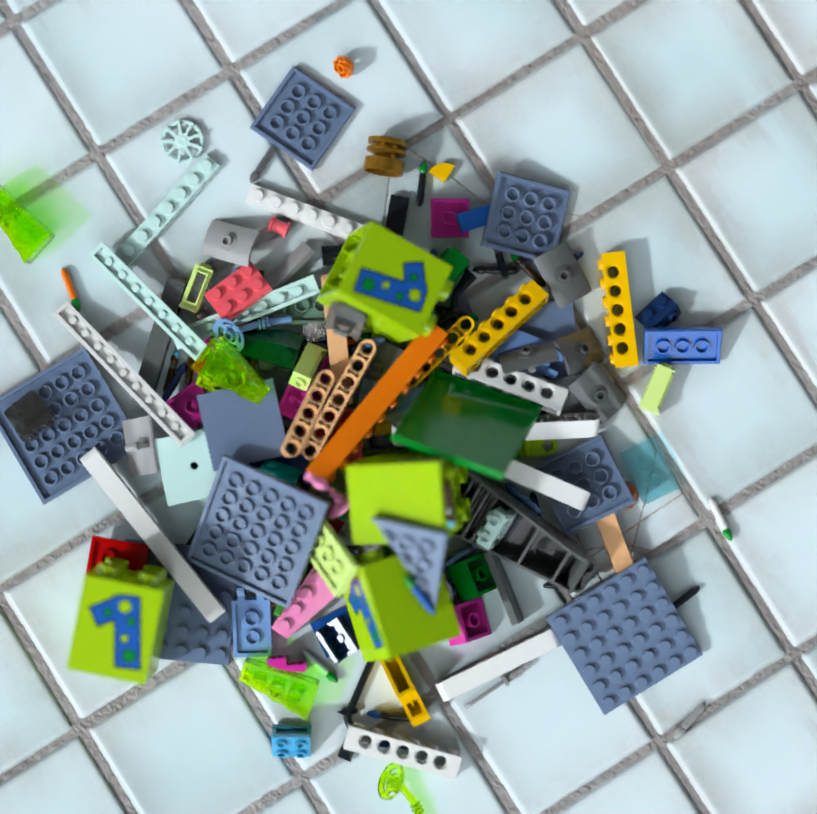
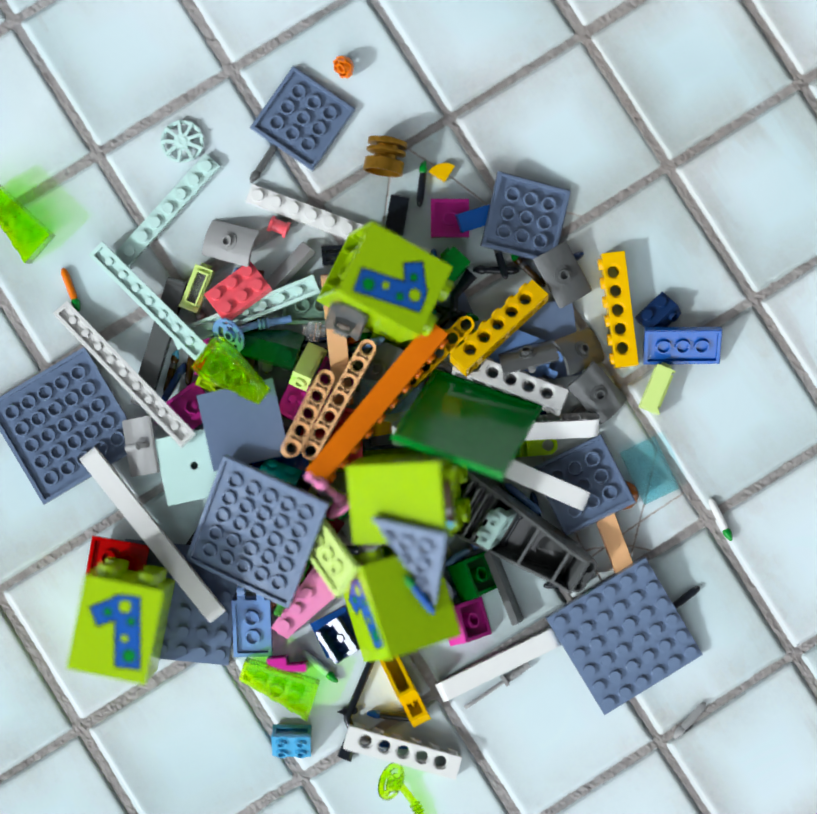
(30, 416): clear smoke bracket -> none

